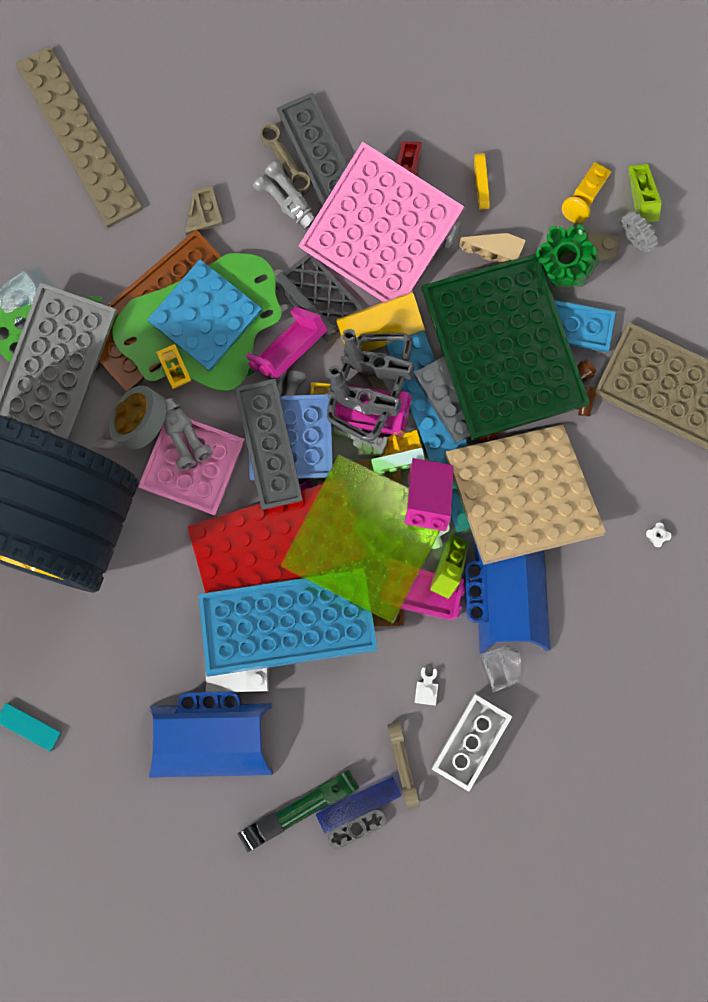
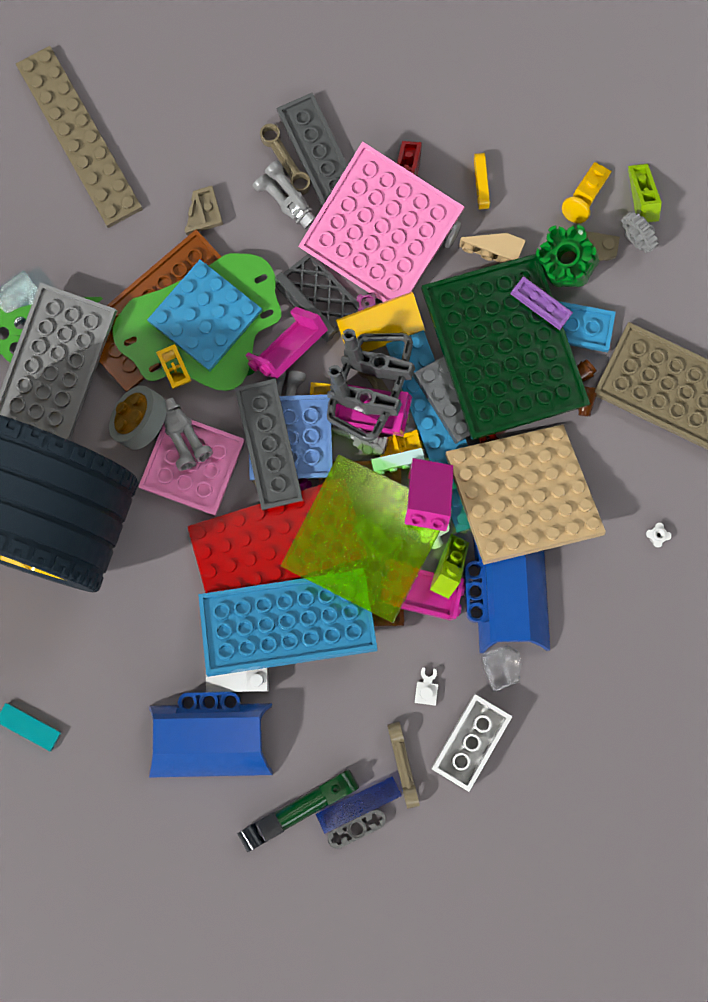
(366, 298): none -> magenta plate
(541, 303): none -> medium lavender tile

